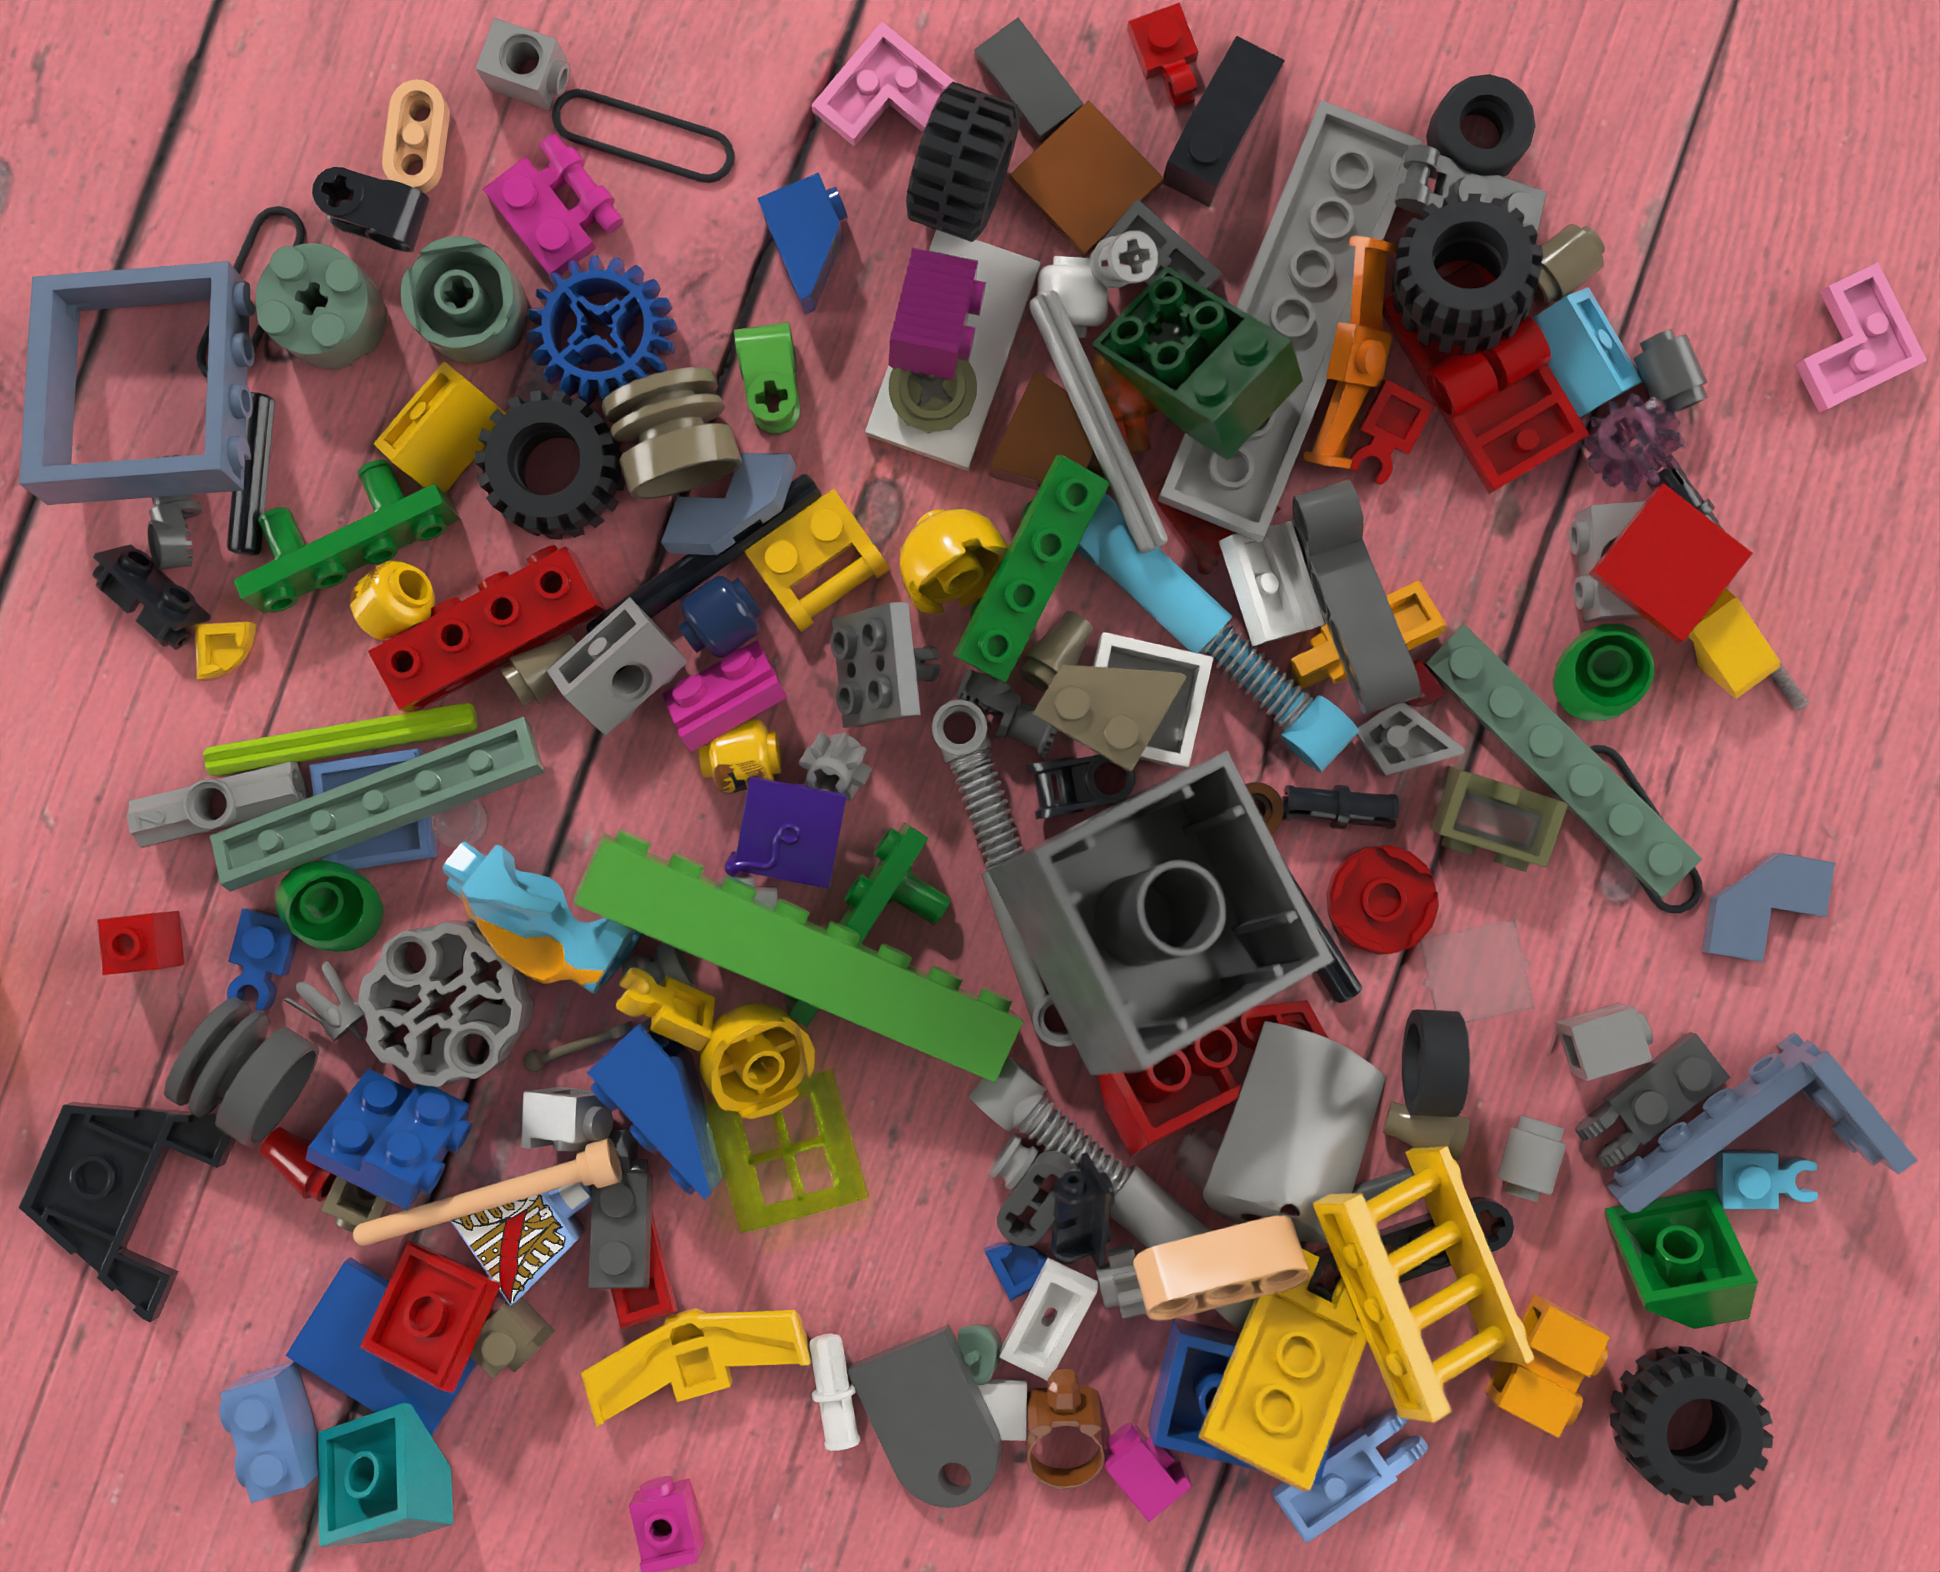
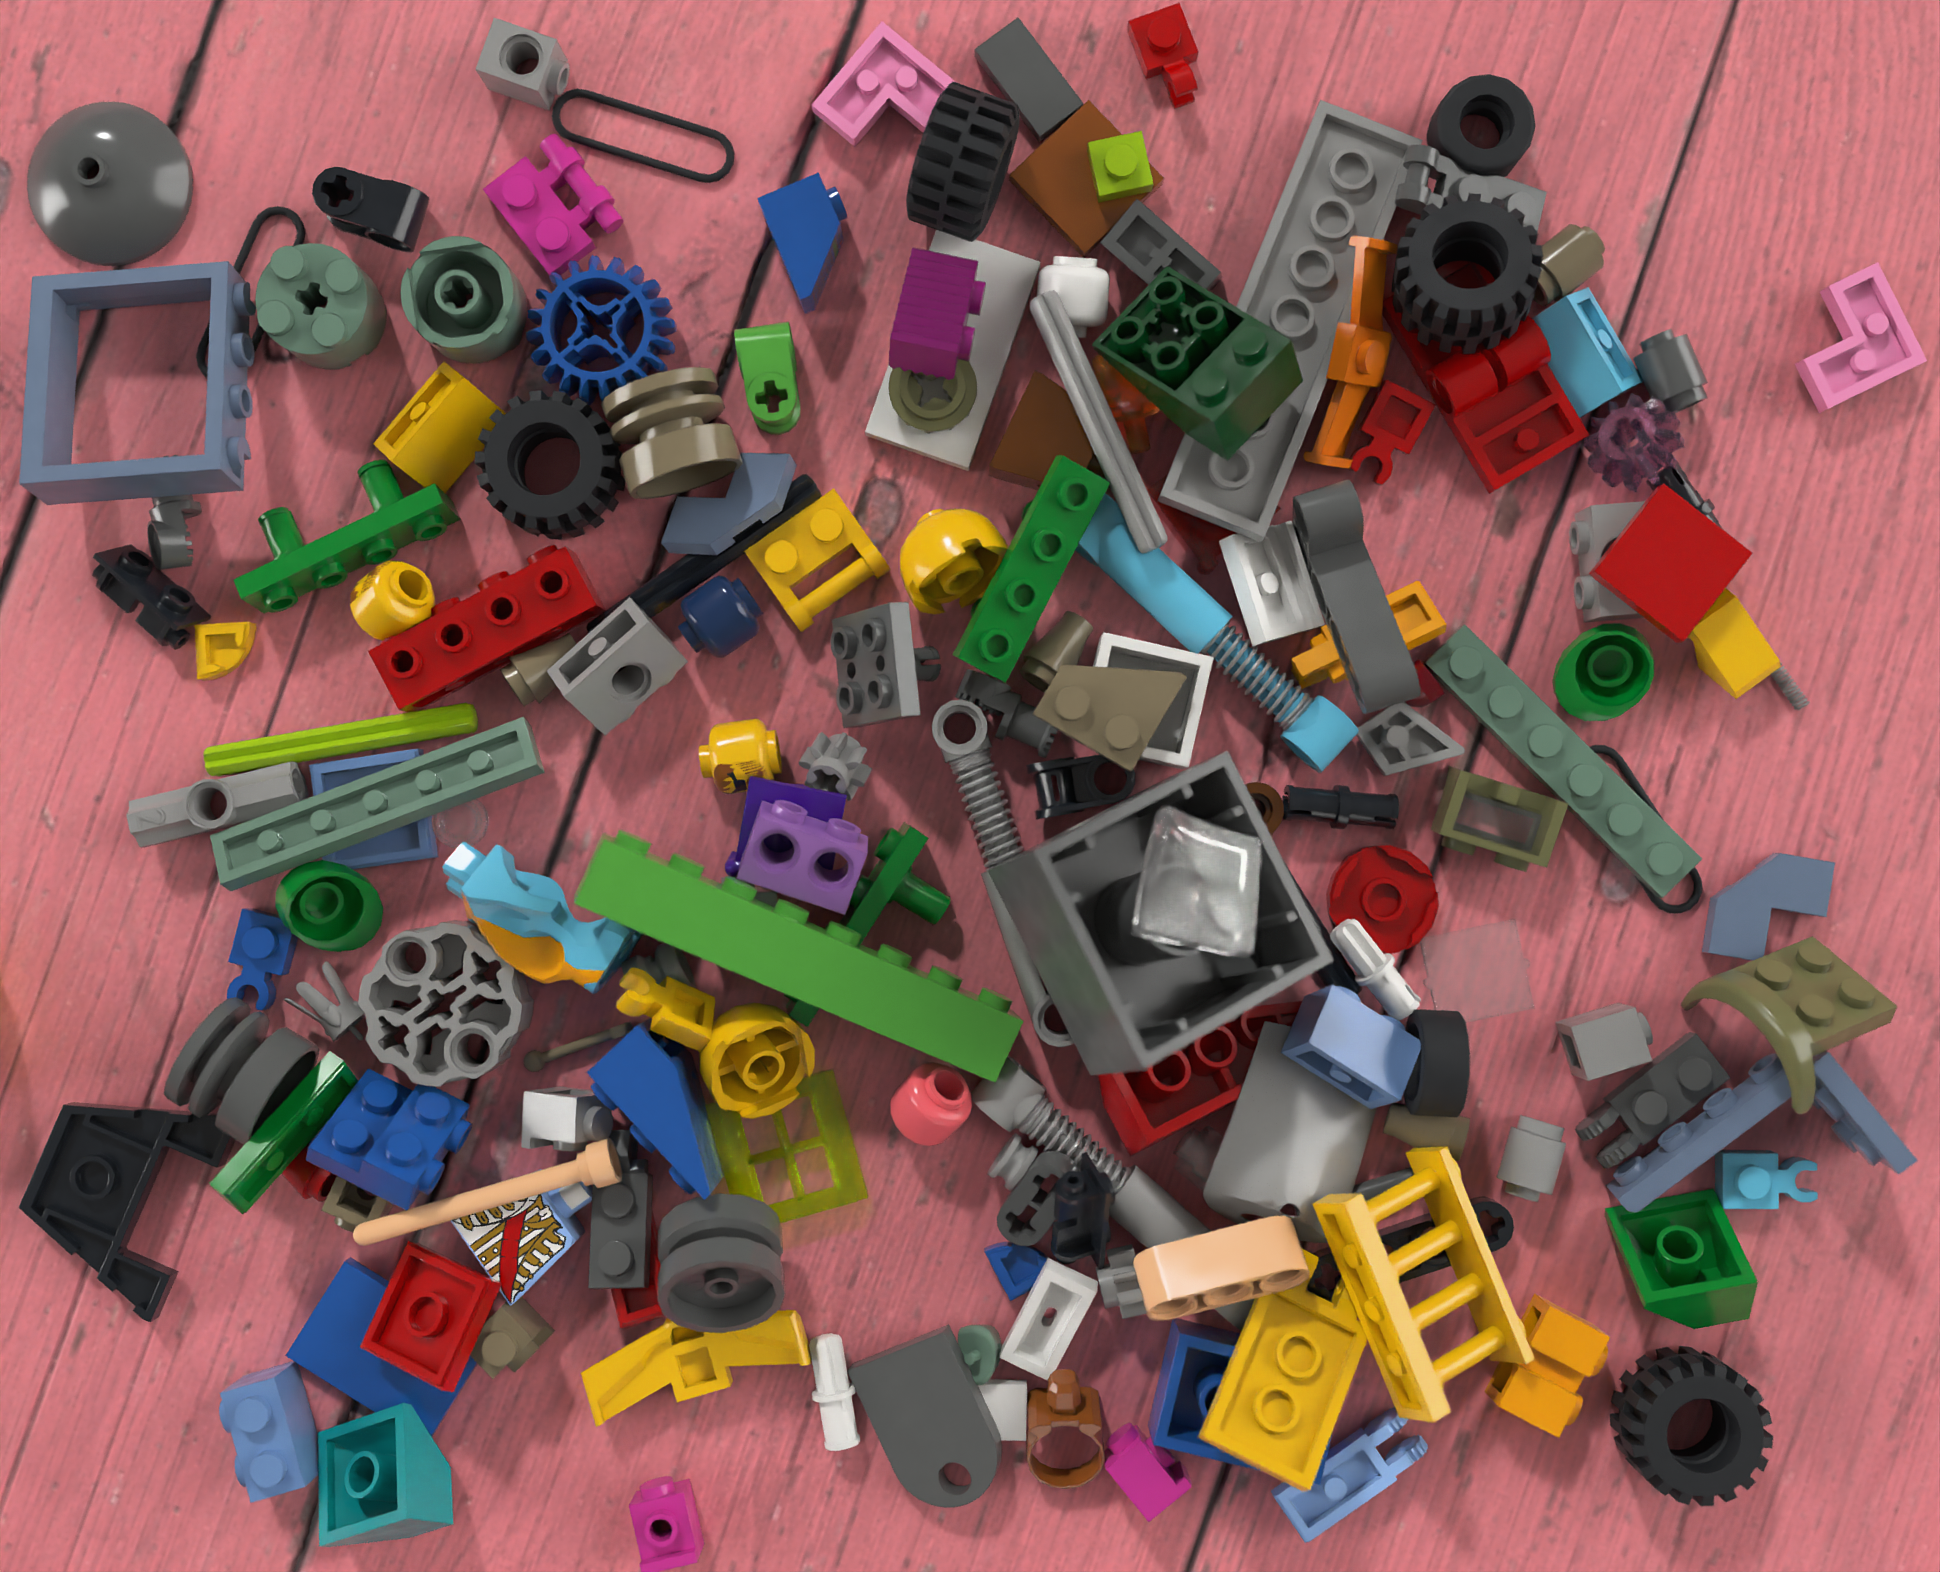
(133, 200): none -> dark grey dish
(140, 942): red brick -> none
(249, 505): black axle -> none
(284, 1133): none -> green tile
(416, 140): light nougat plate -> none
(720, 1263): none -> dark grey wheel
(723, 695): dark pink plate -> none
(797, 869): none -> medium lavender brick
(931, 1104): none -> coral head
(1120, 166): none -> lime plate
(1130, 244): light grey bush -> none
(1199, 885): none -> clear plate
(1221, 121): black slope -> none
(1352, 1046): none -> medium blue brick
(1375, 969): none -> white axle
(1802, 1005): none -> olive piece

